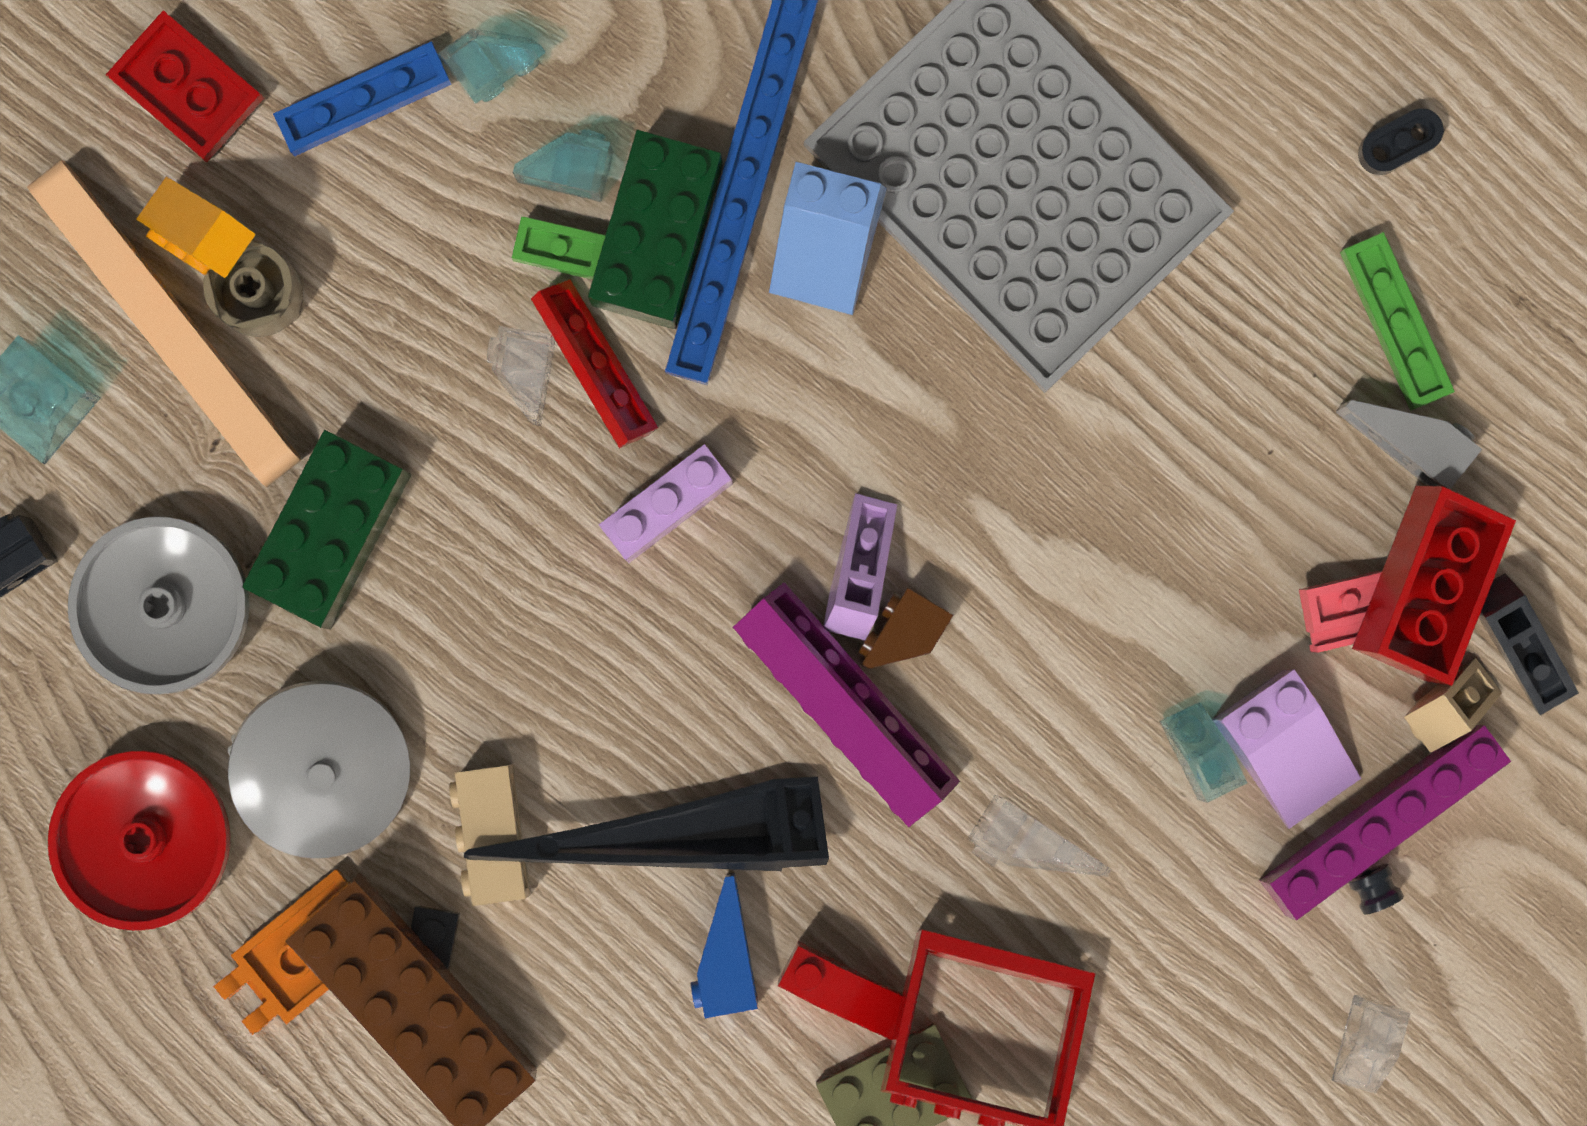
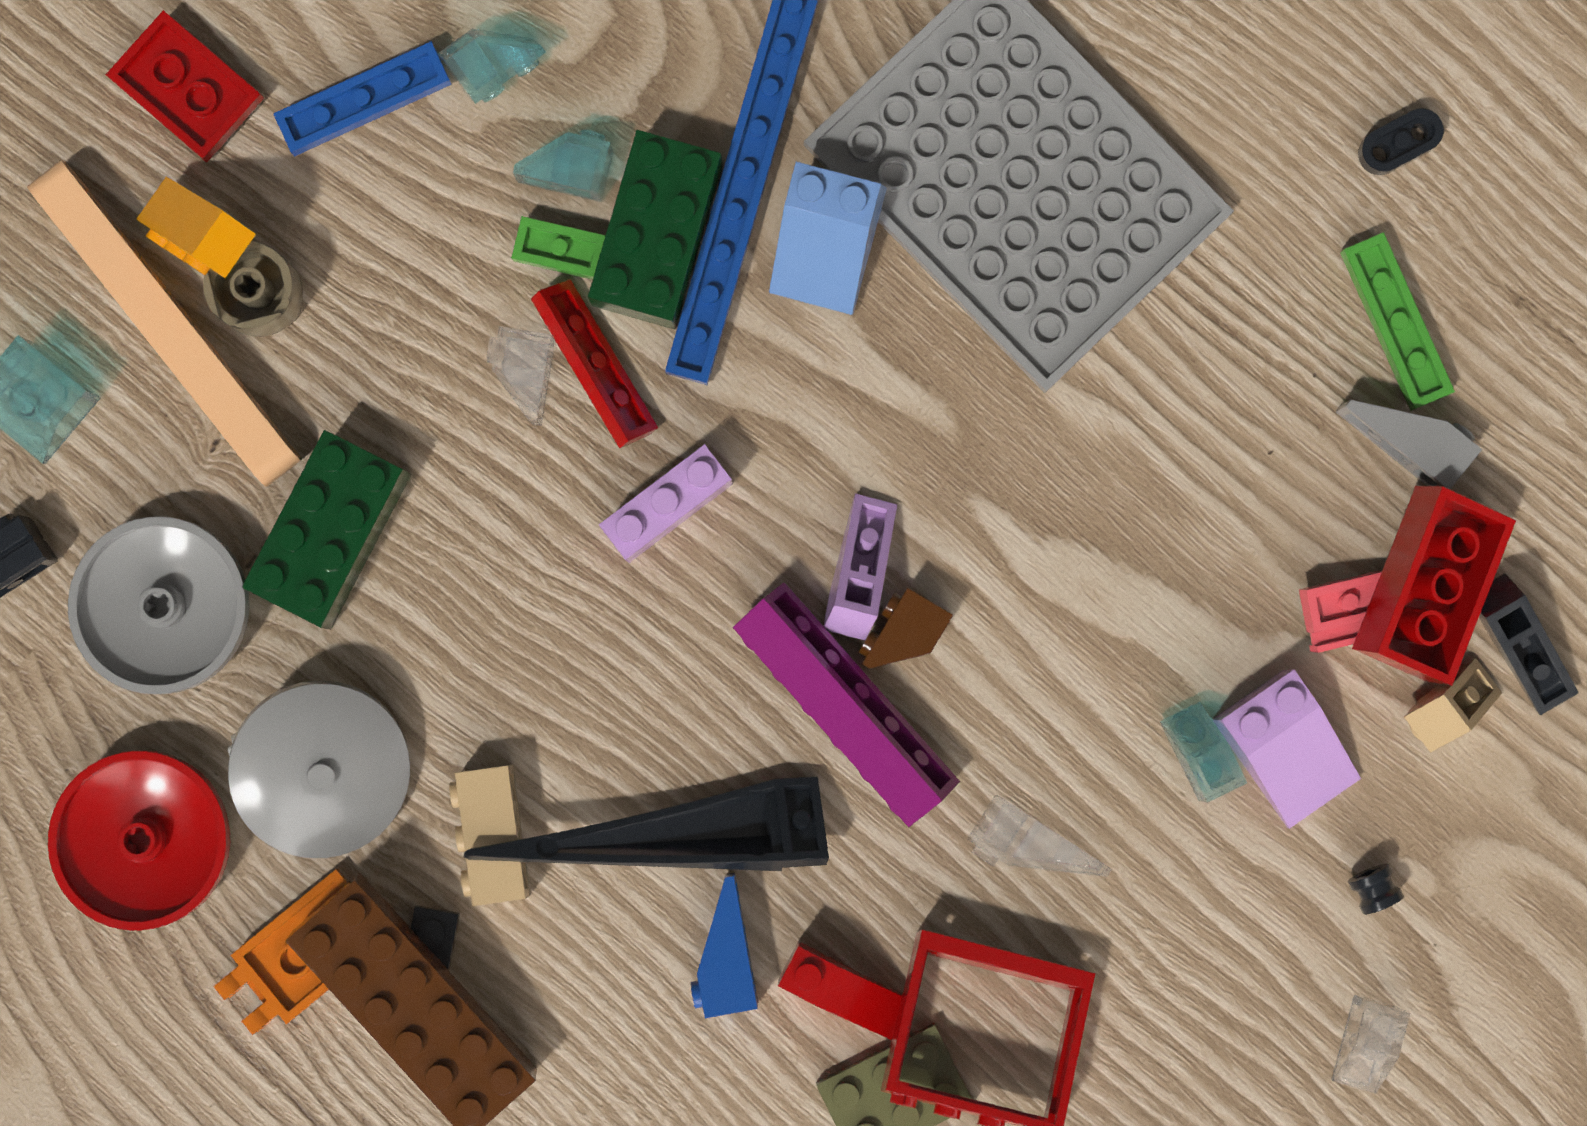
(1384, 822): magenta brick -> none

